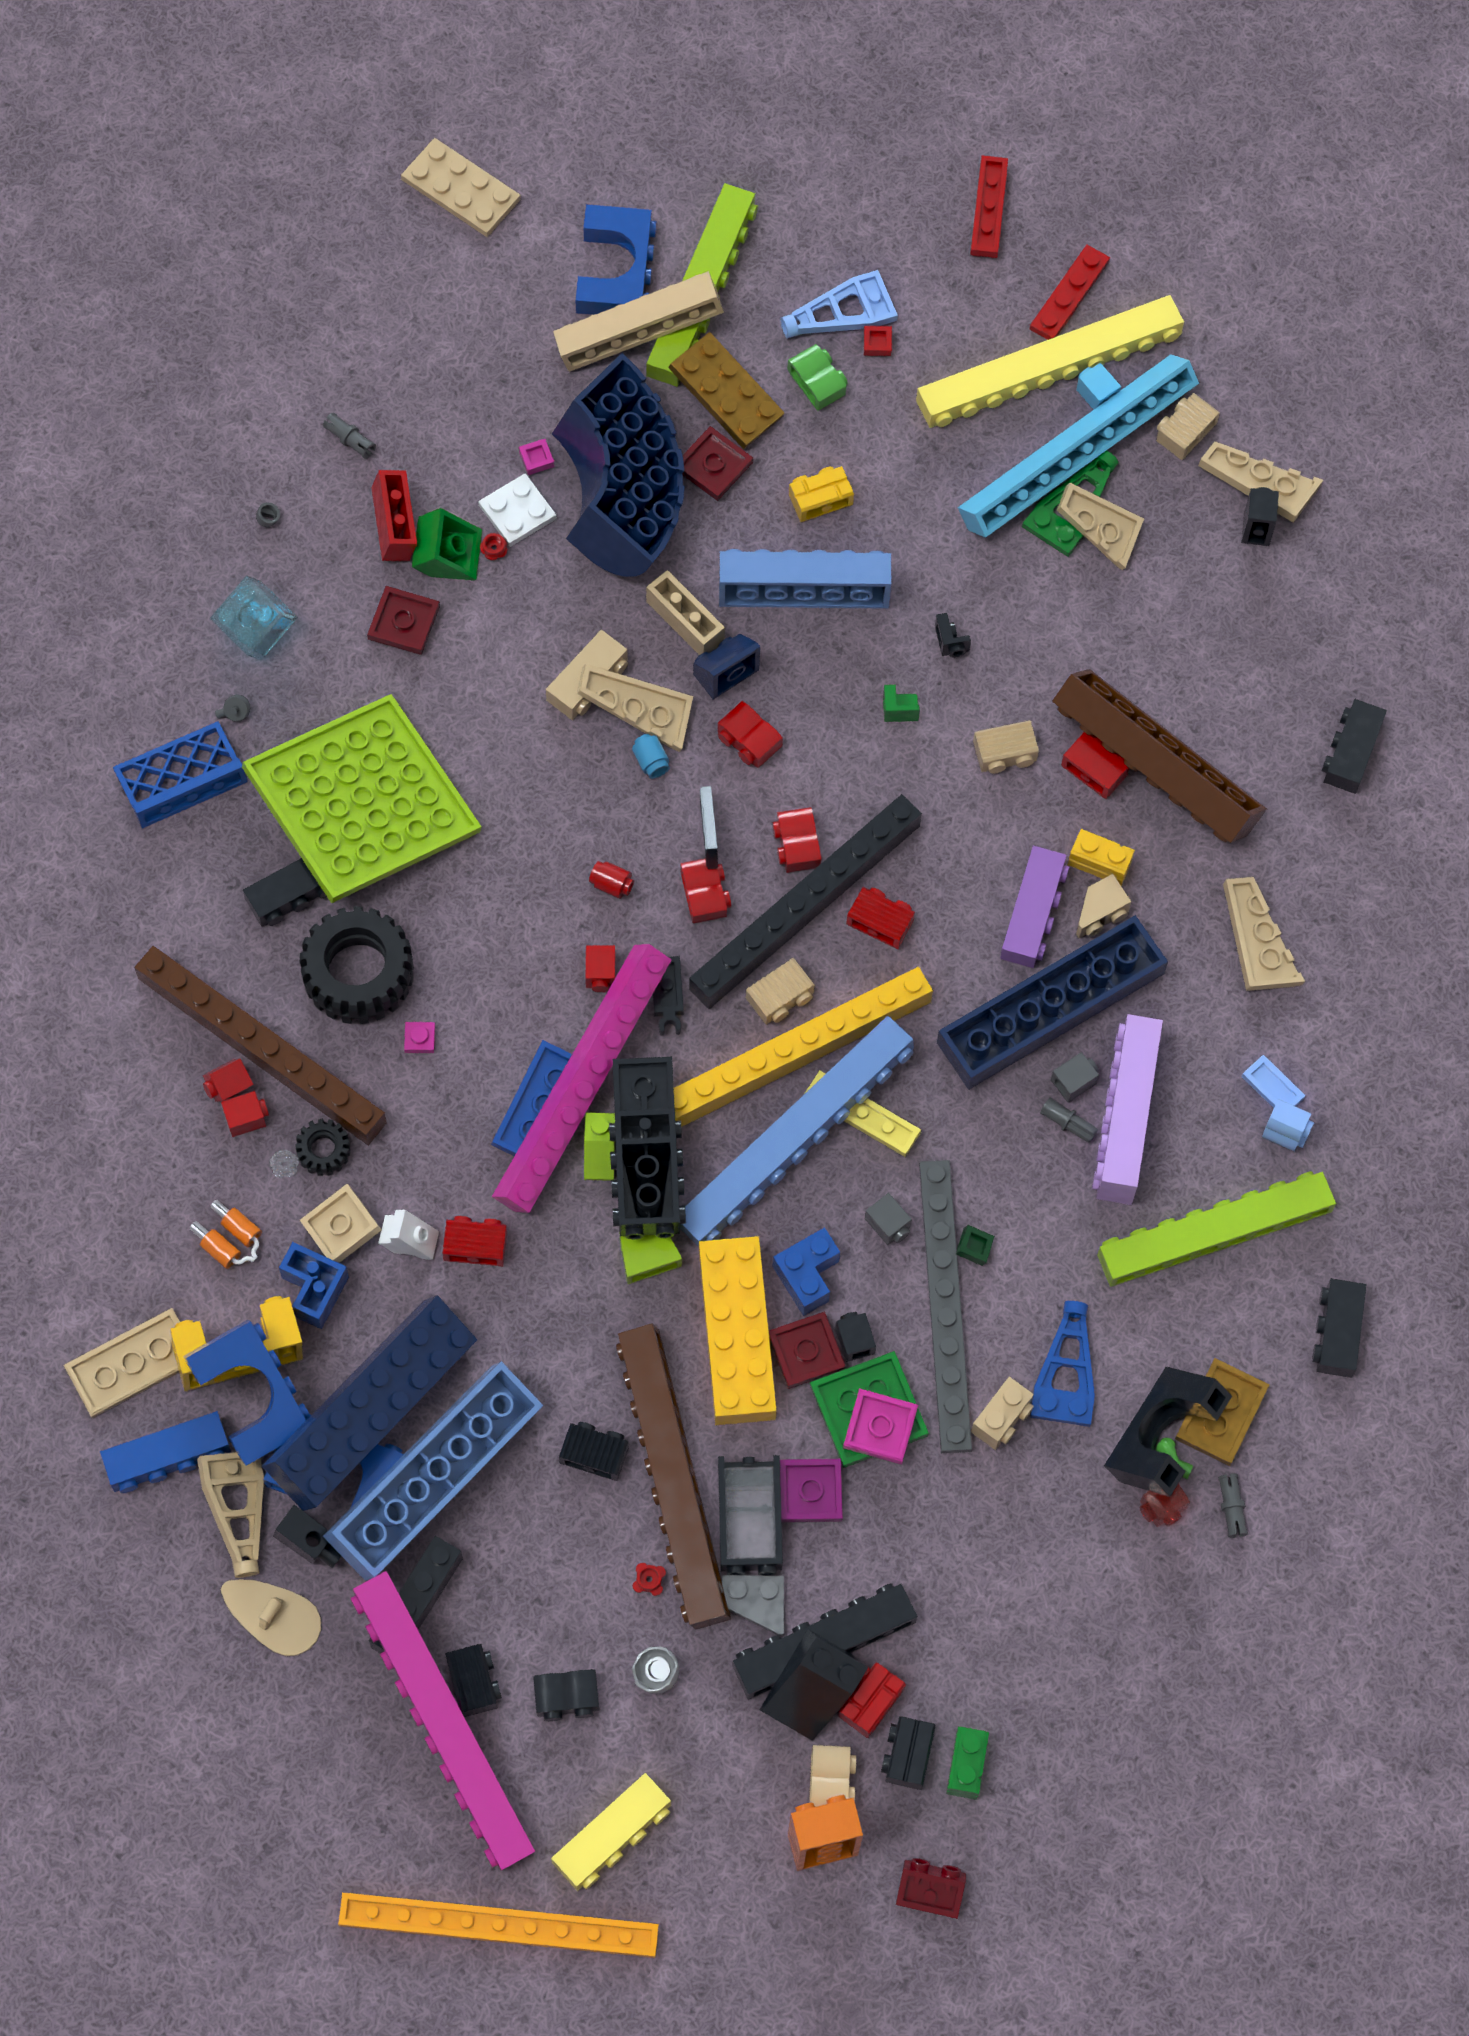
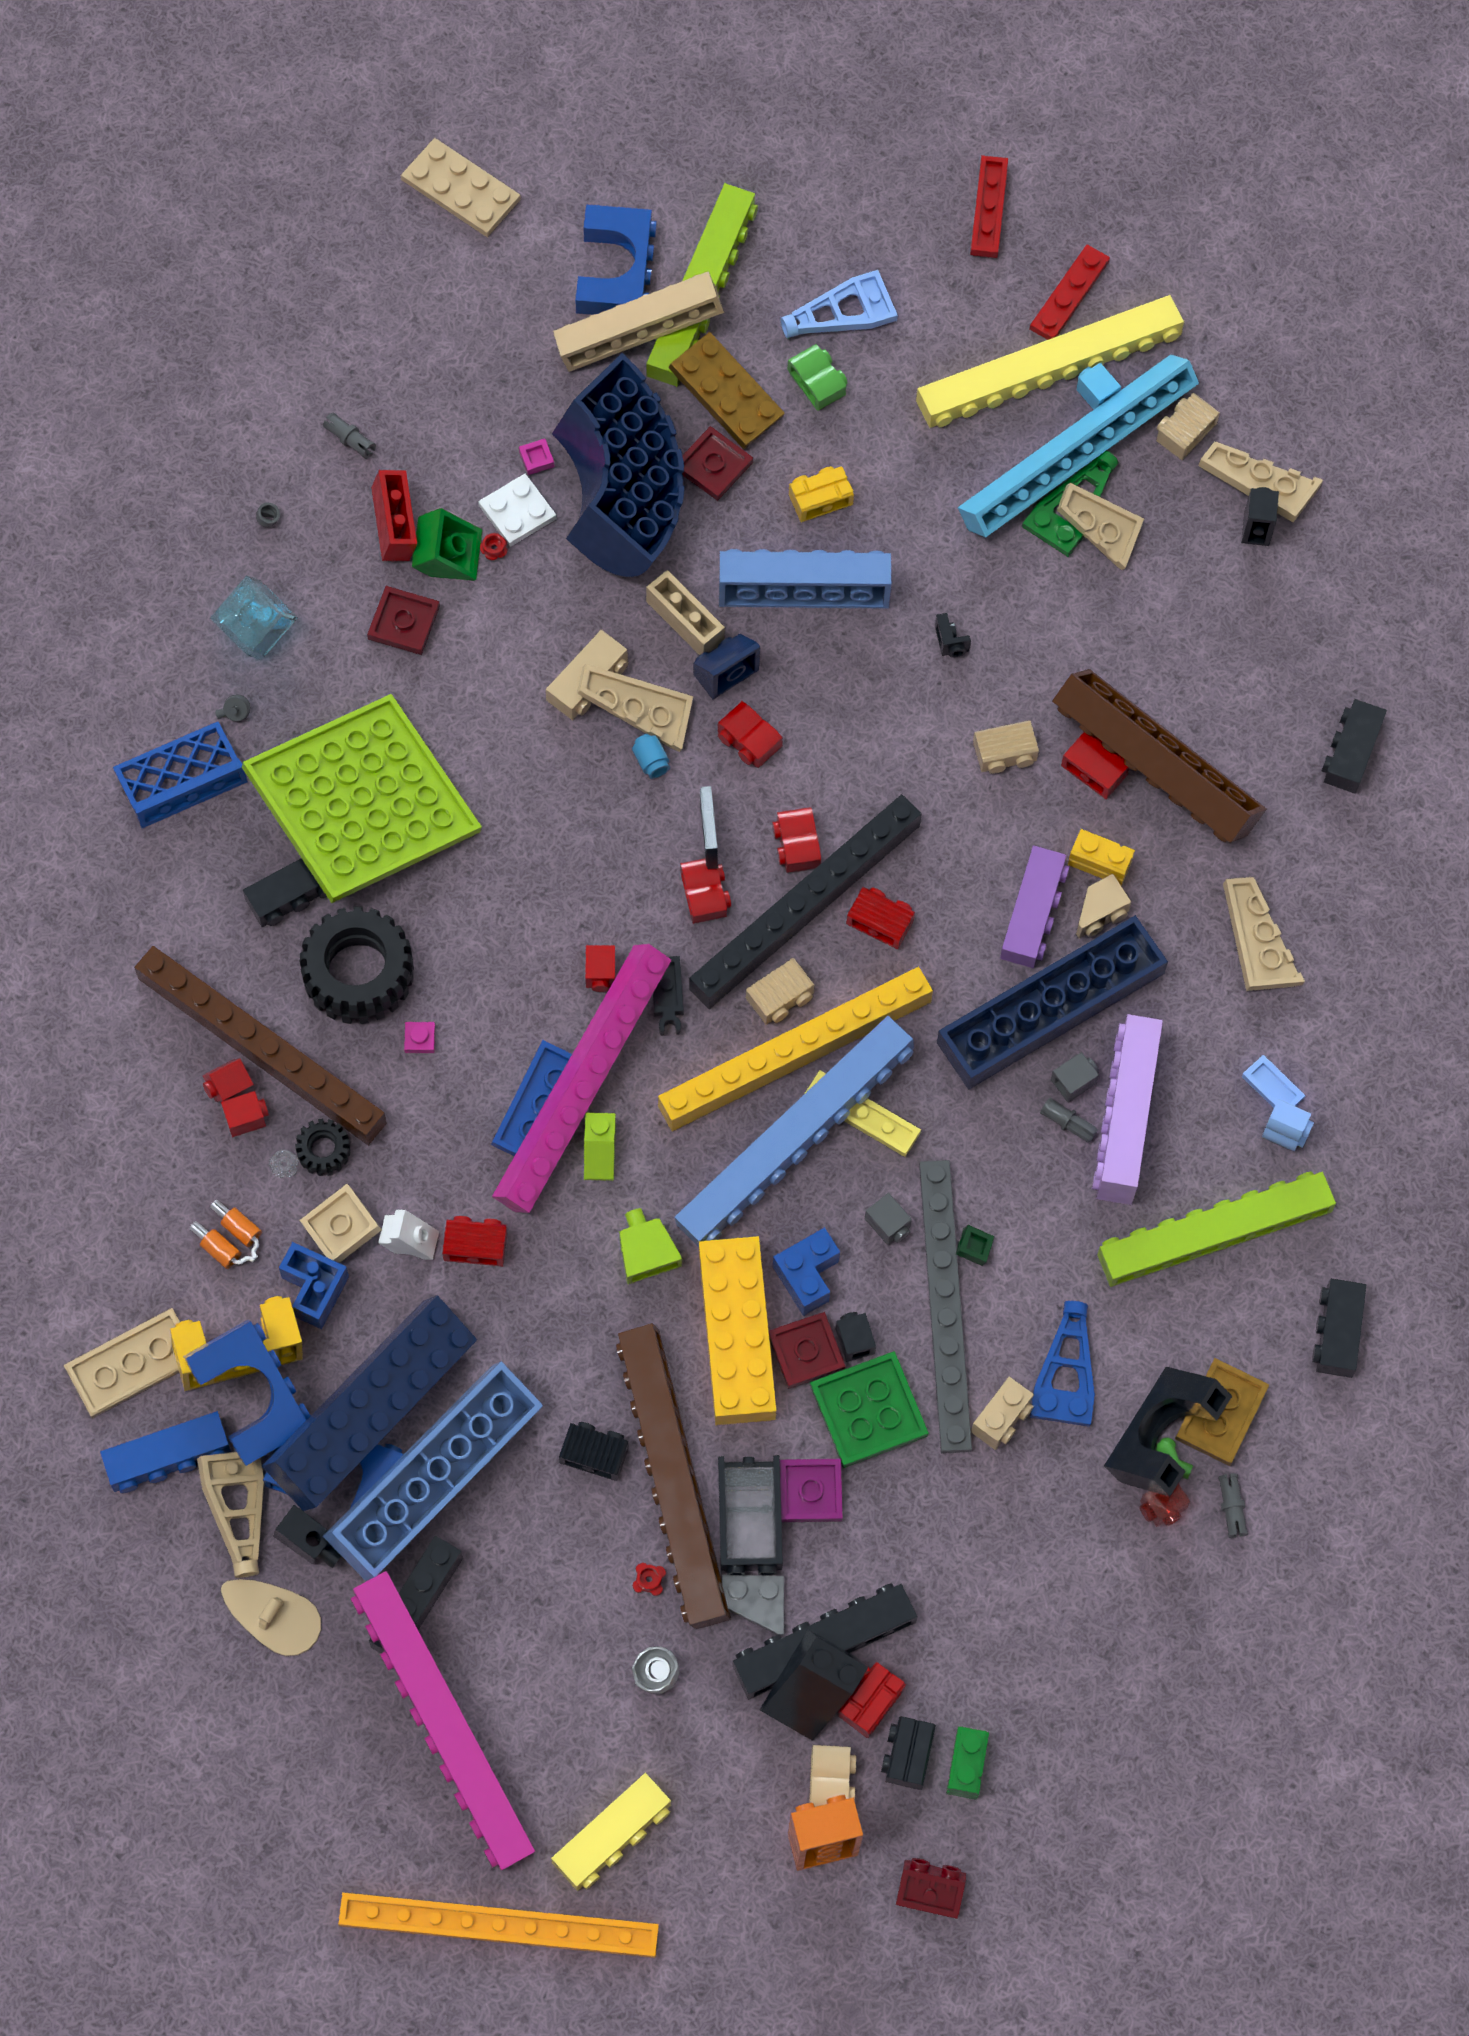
(472, 1680): black brick -> none
(566, 1694): black brick -> none
(611, 879): red brick -> none
(646, 1149): black wedge -> none
(877, 340): red plate -> none
(880, 1426): dark pink tile -> none
(899, 706): green panel -> none

